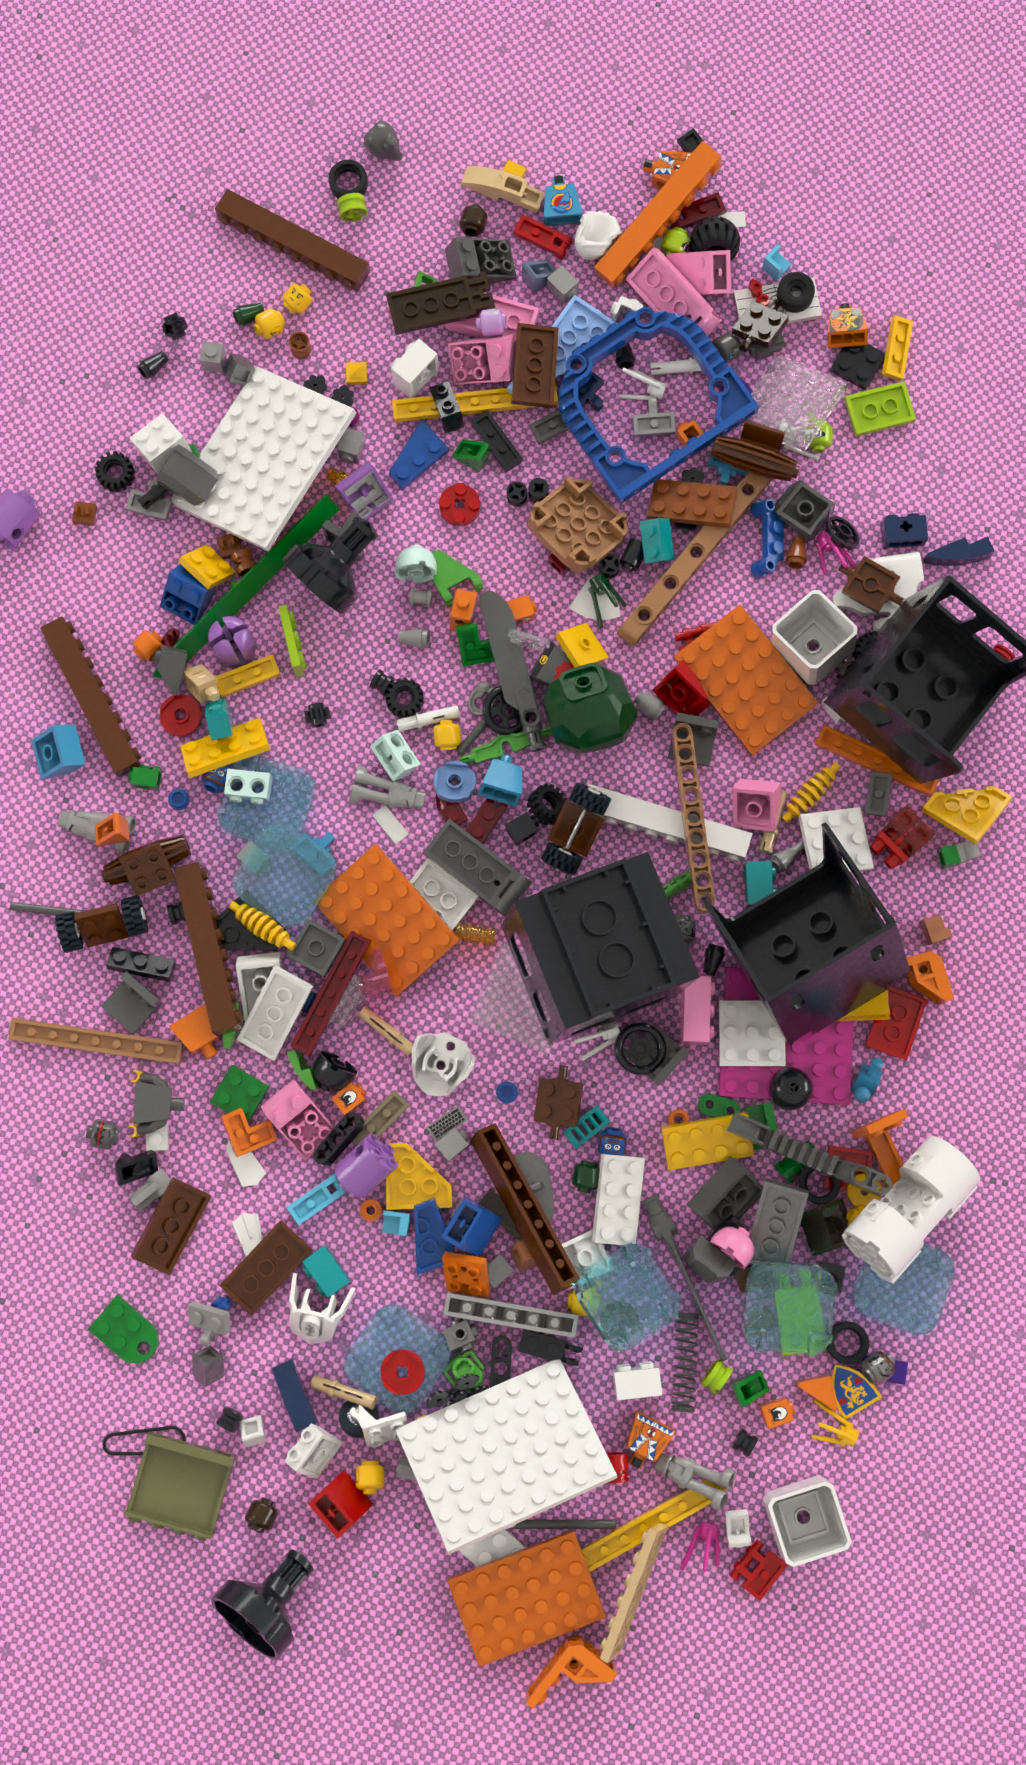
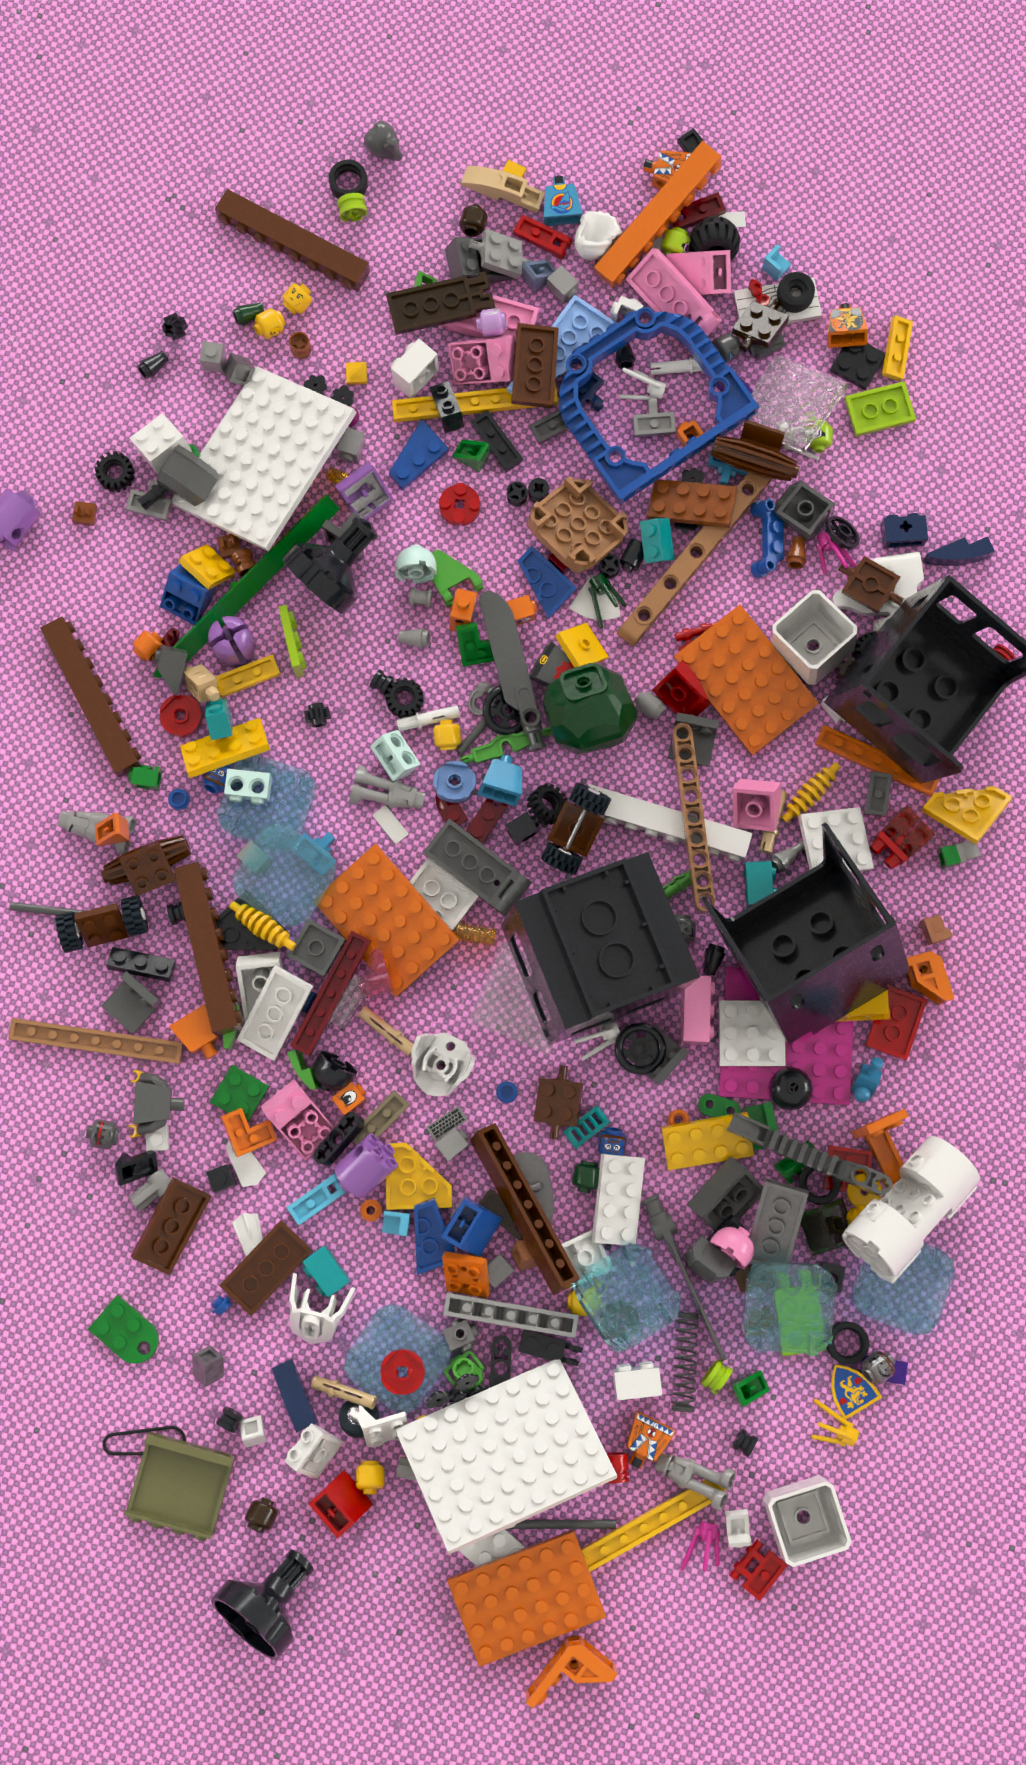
(58, 751): dark azure slope -> none
(210, 1320): light grey plate -> none
(221, 1178): none -> black brick
(500, 253): none -> light grey plate
(532, 641): clear plate -> none
(546, 581): none -> blue wing
(635, 1586): tan plate -> none
(777, 1412): orange brick -> none
(820, 1388): orange slope -> none

